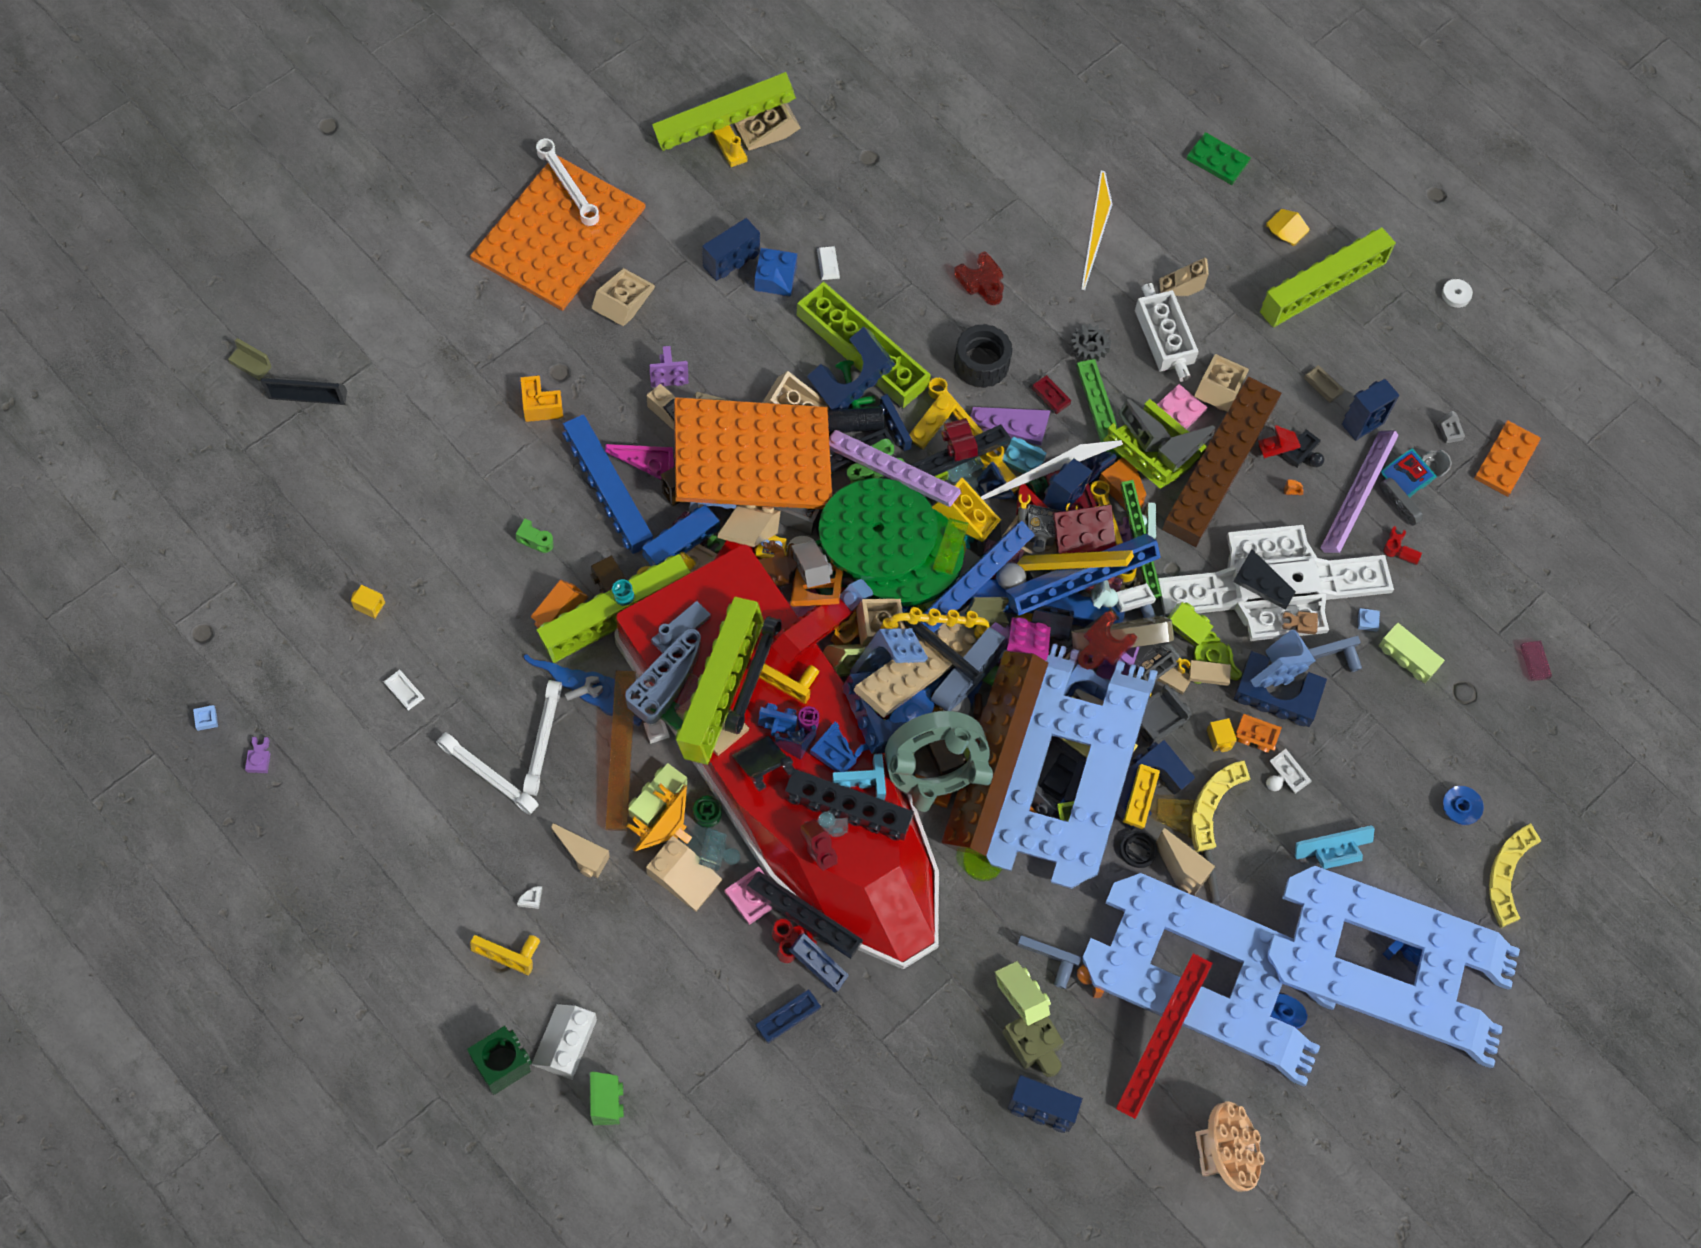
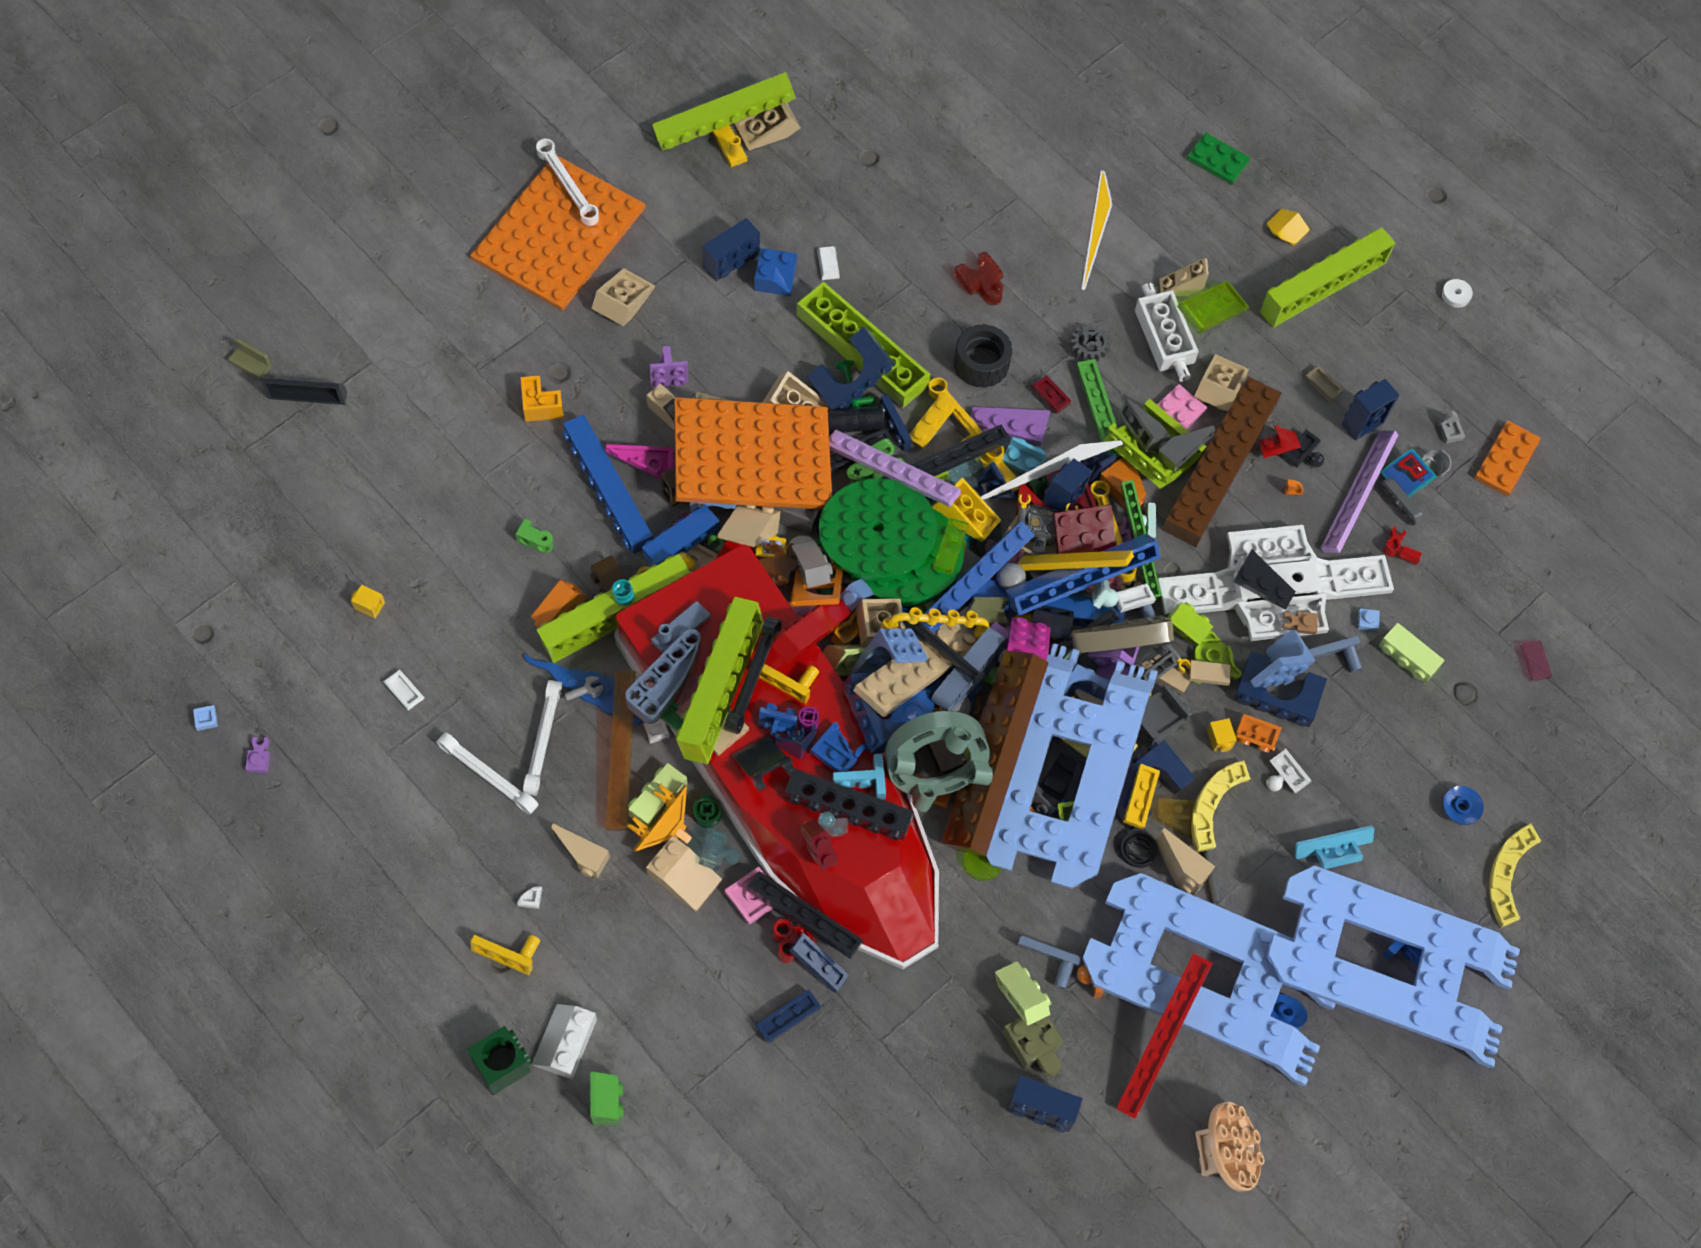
(960, 440): dark red brick -> none
(1103, 644): clear red piece -> none
(1213, 307): none -> clear neon green tile

